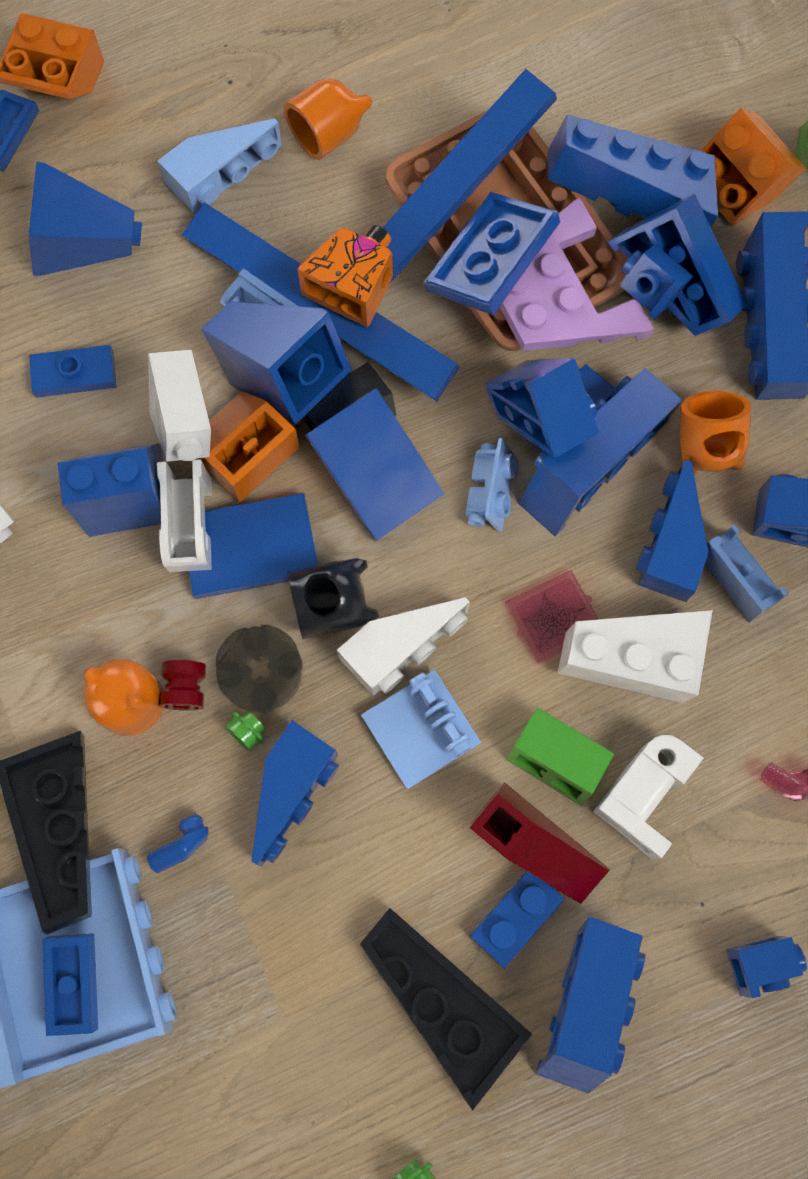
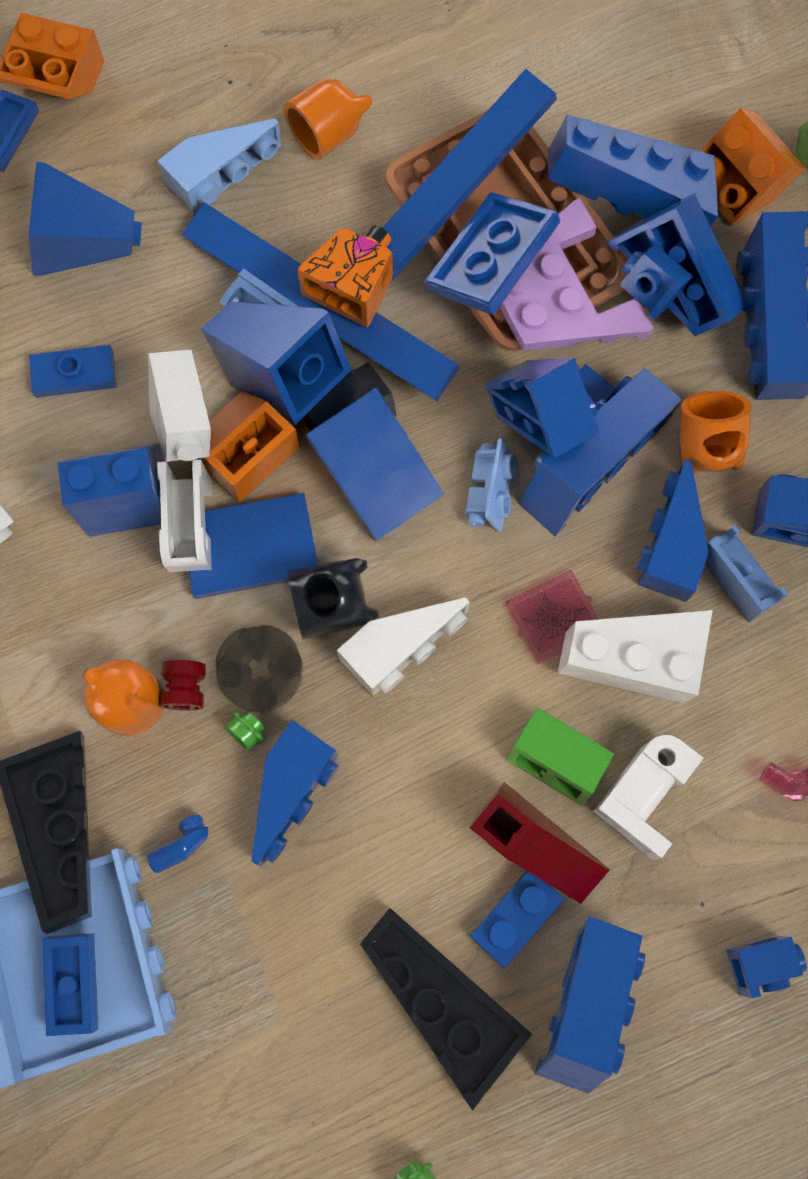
(421, 729): light blue hinge -> none

